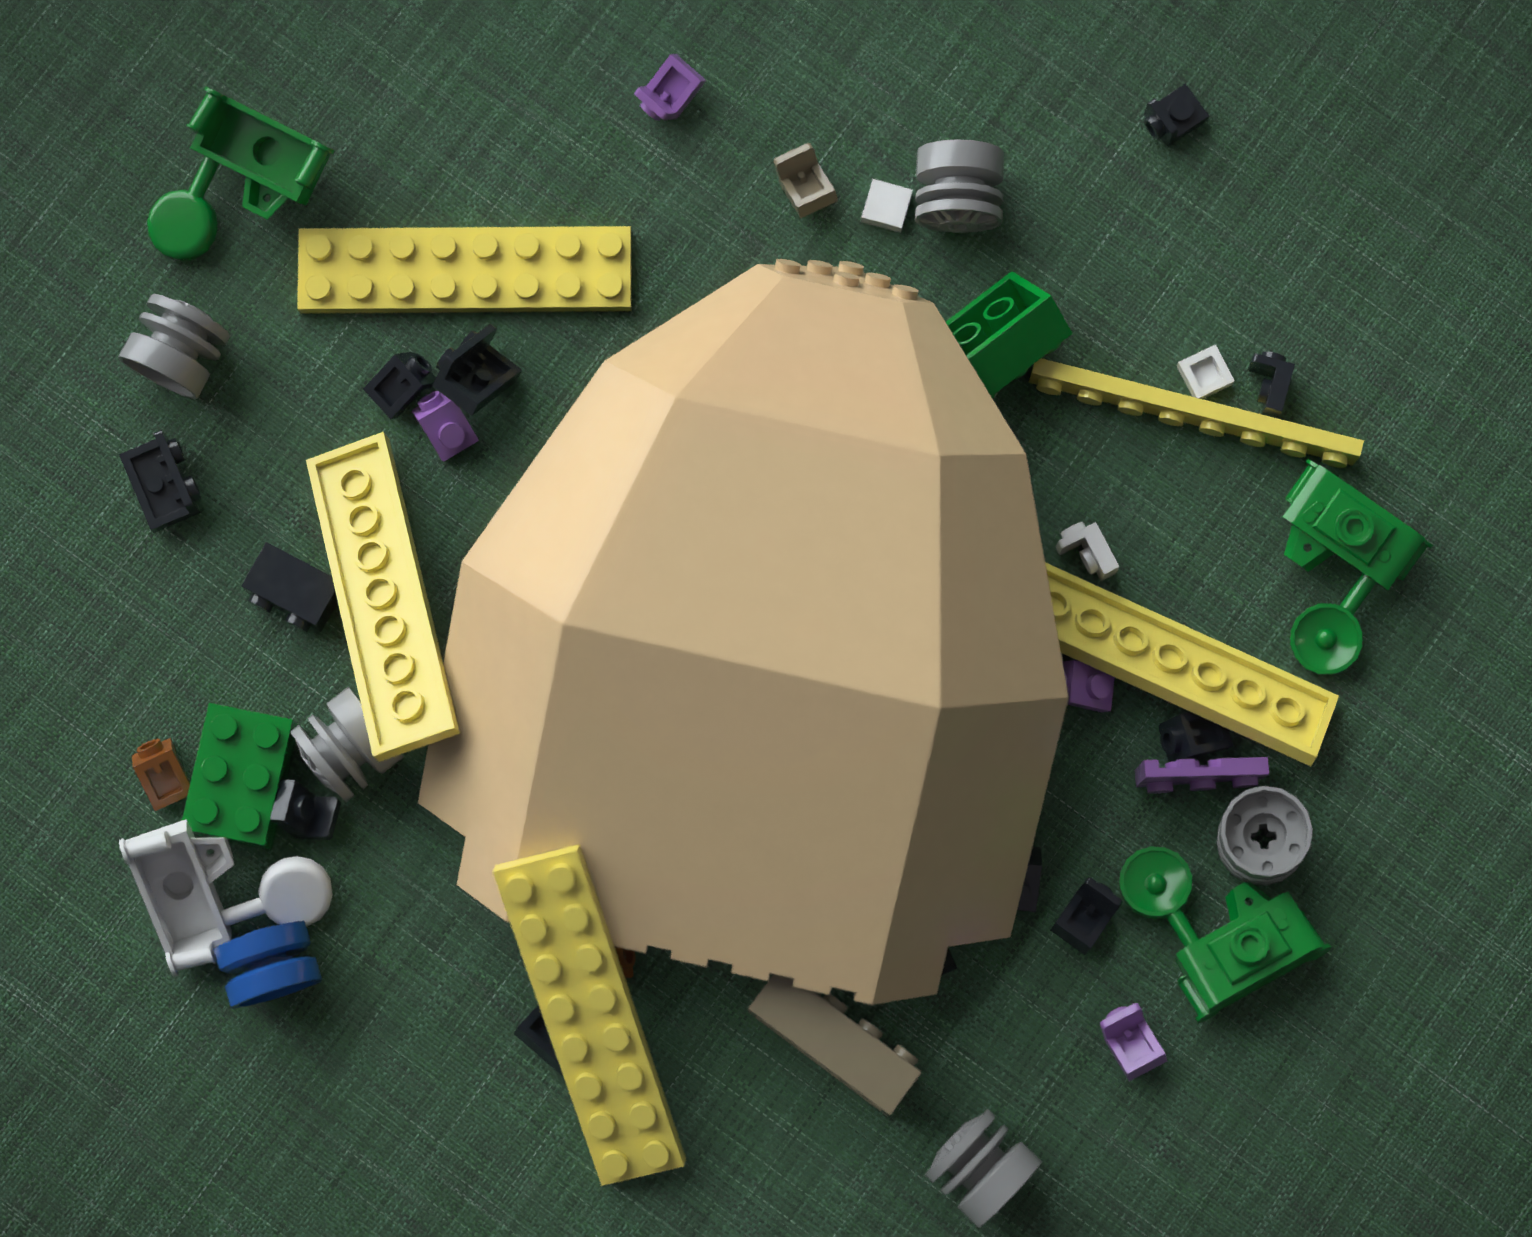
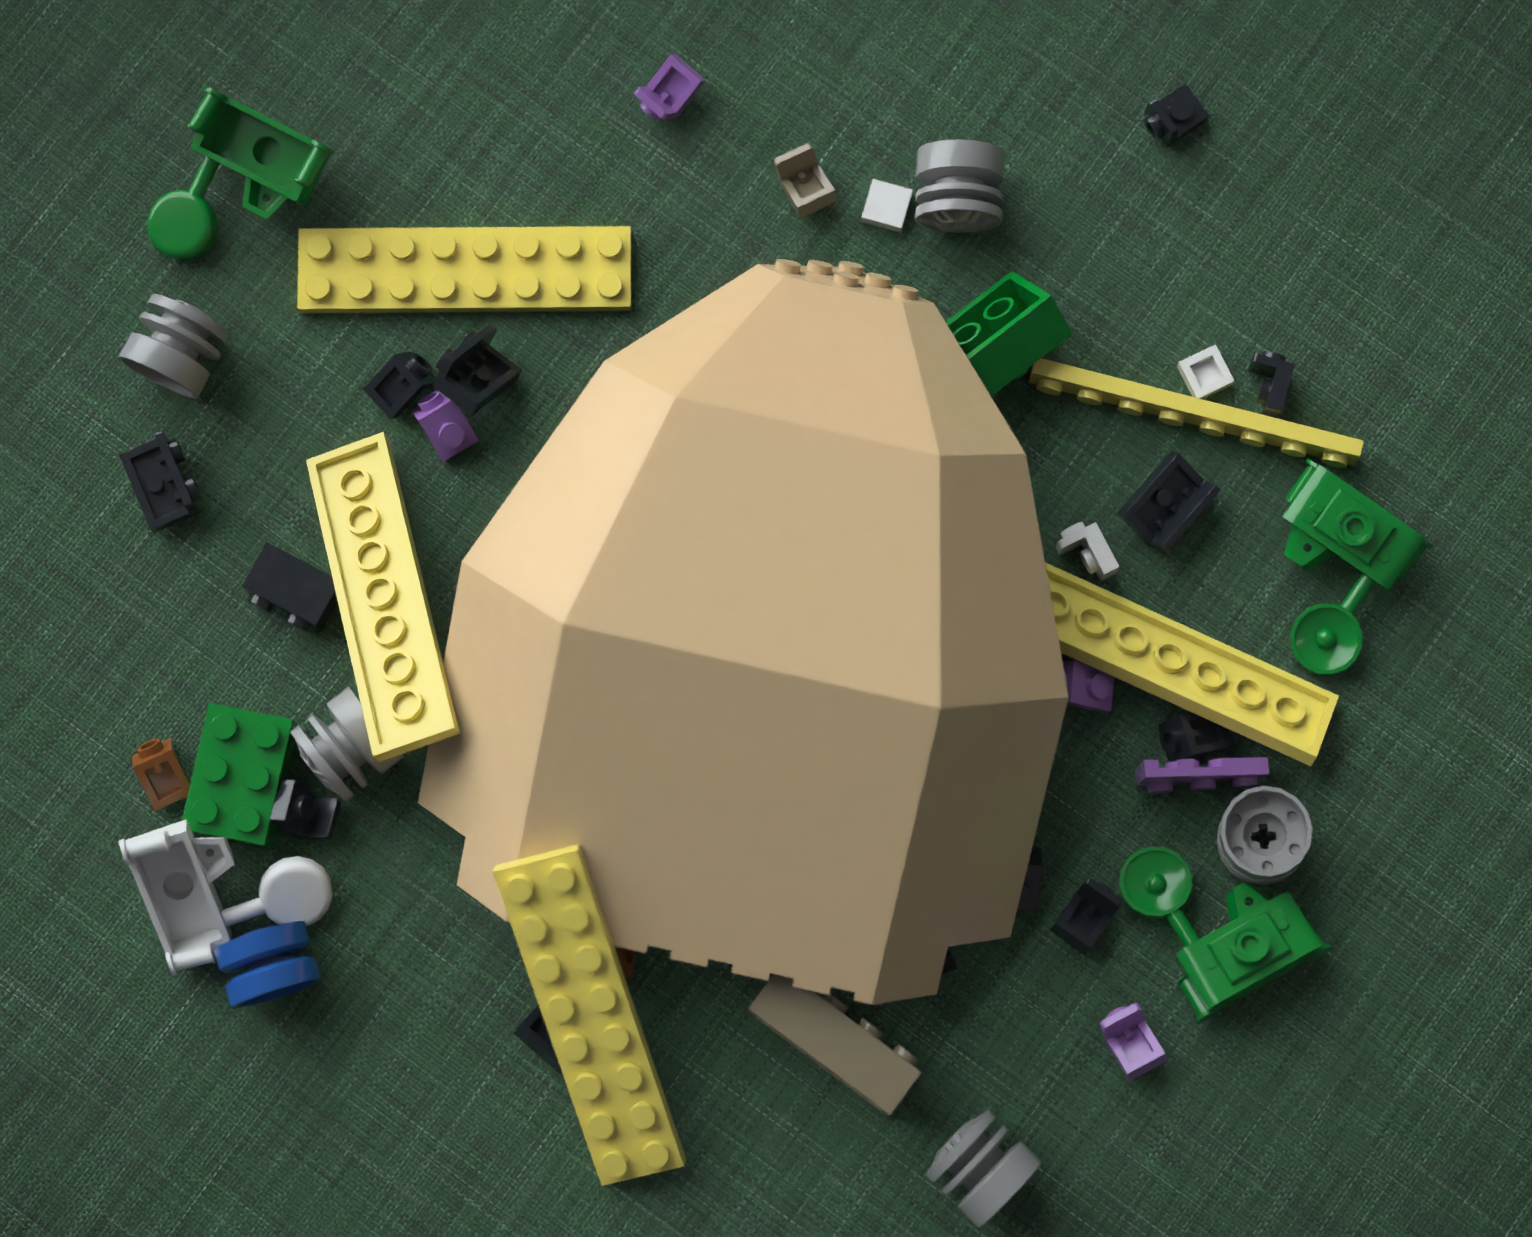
(1168, 503): none -> black bracket

